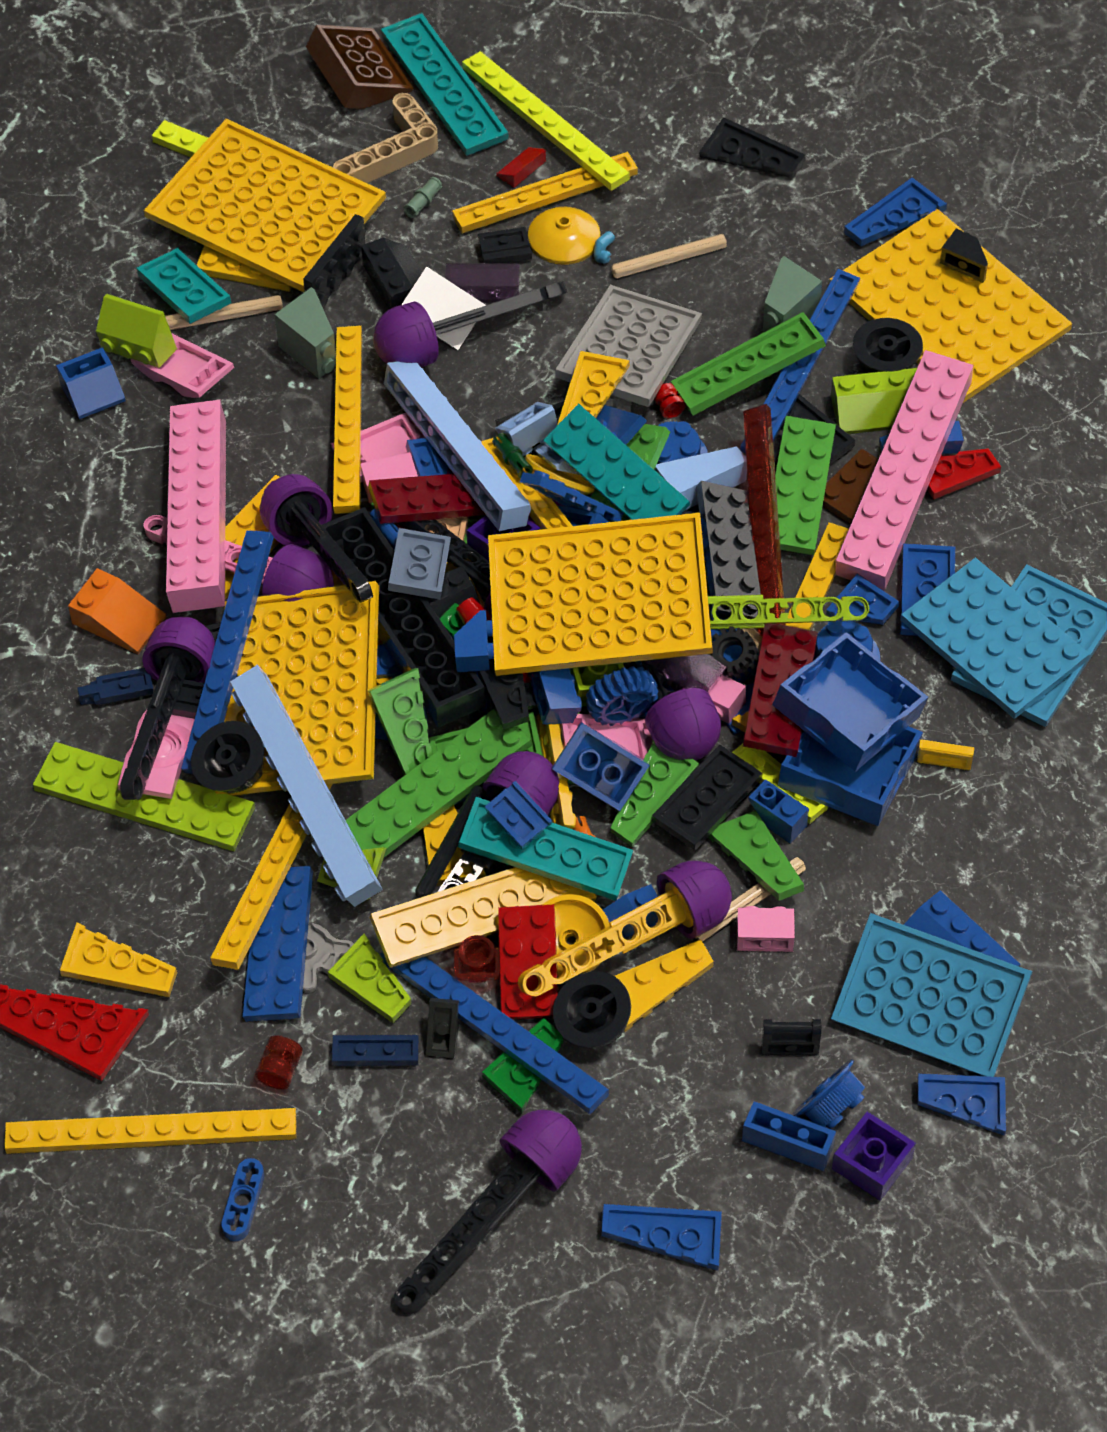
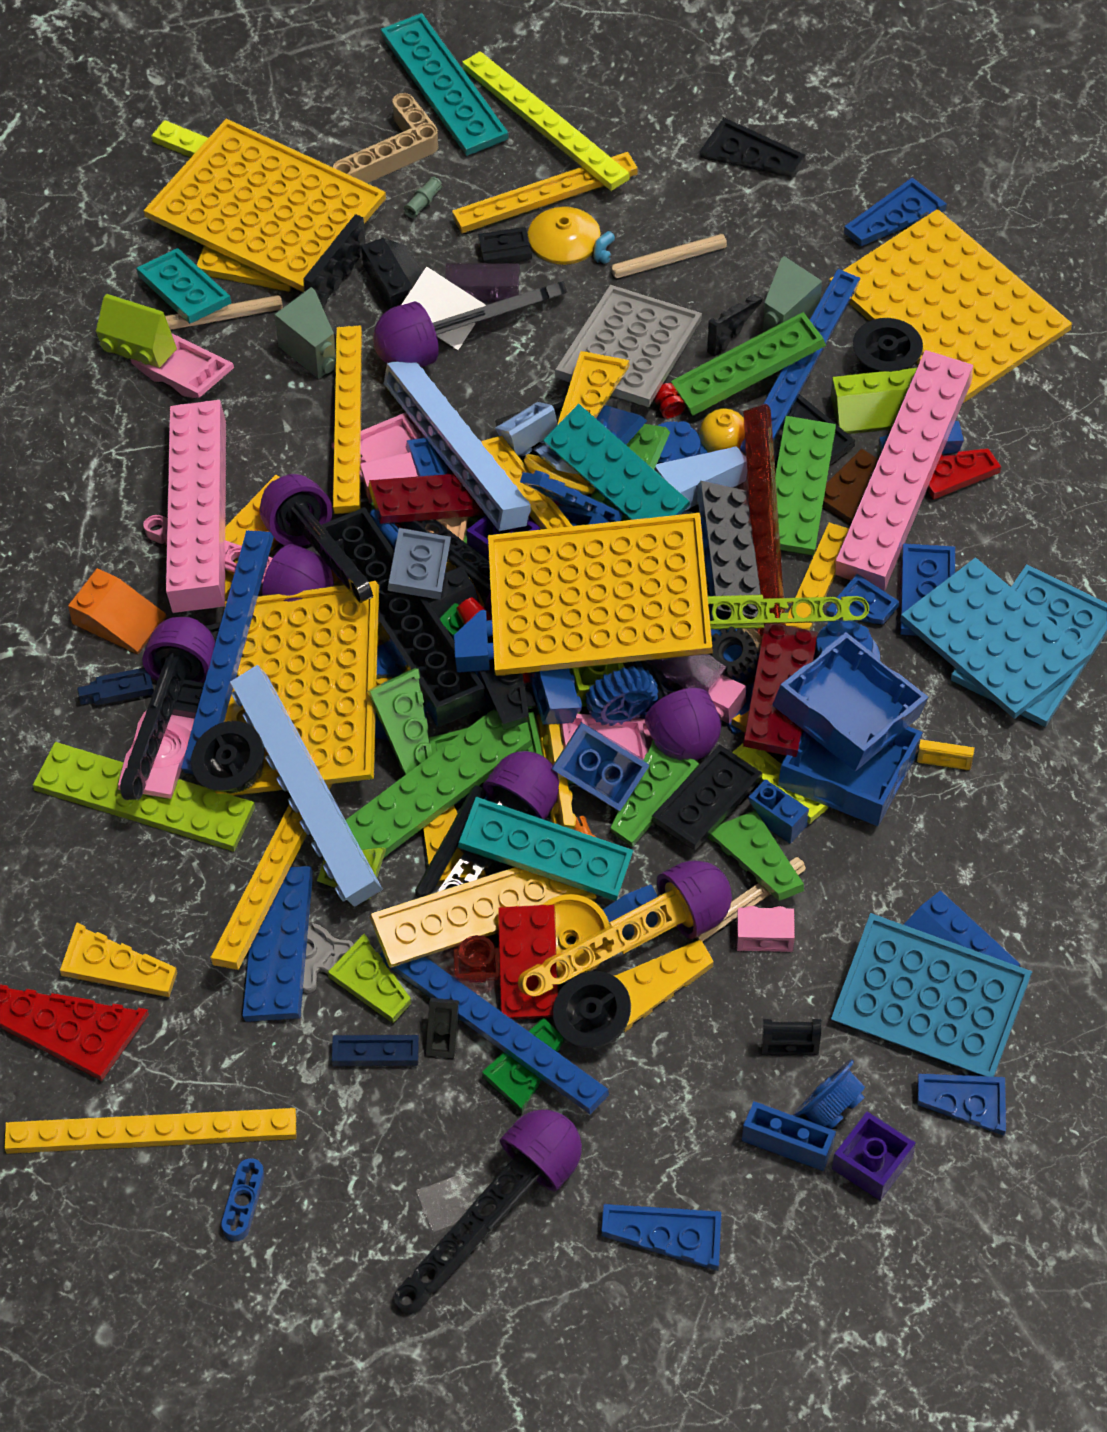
(90, 383): blue slope -> none
(279, 1061): clear red wheel -> none
(357, 65): reddish brown slope -> none
(446, 1202): none -> clear piece
(511, 454): dark green pin -> none
(518, 815): blue plate -> none
(522, 166): red slope -> none
(722, 430): none -> yellow cylinder
(729, 323): none -> black wing
(965, 255): black slope -> none

